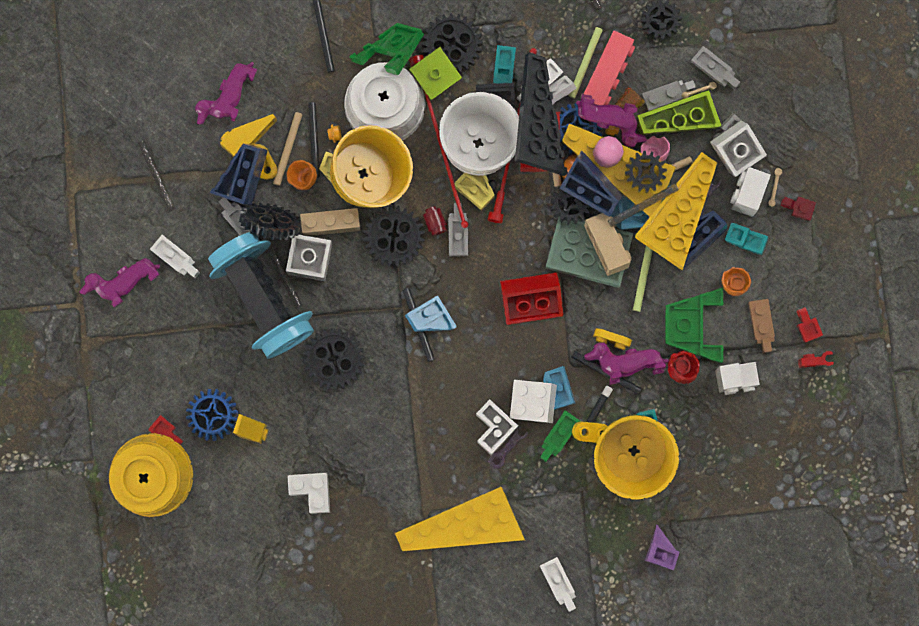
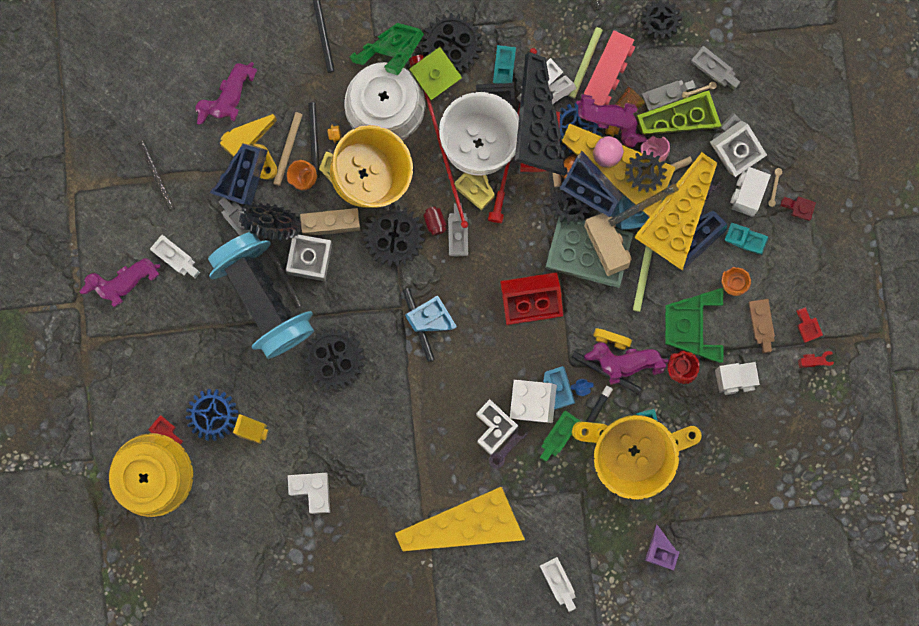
(582, 387): none -> blue plate
(683, 439): none -> yellow plate

